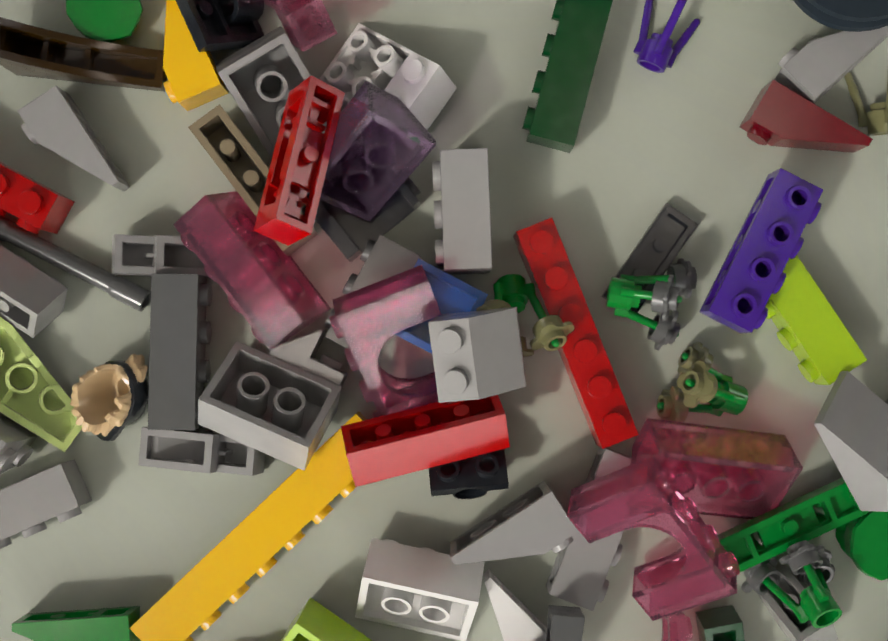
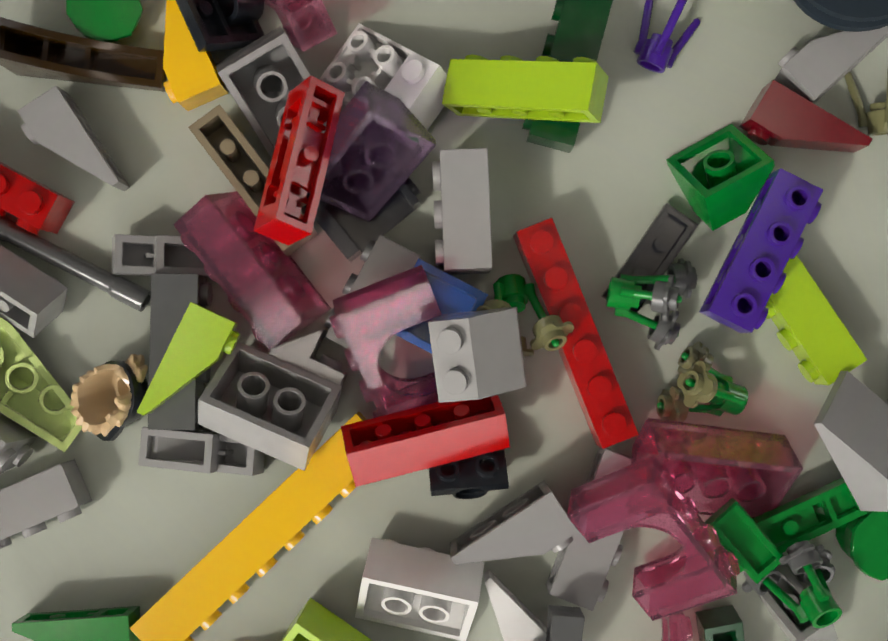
(193, 349): none -> lime slope
(526, 88): none -> lime brick
(721, 175): none -> green slope
(745, 539): none -> green tile

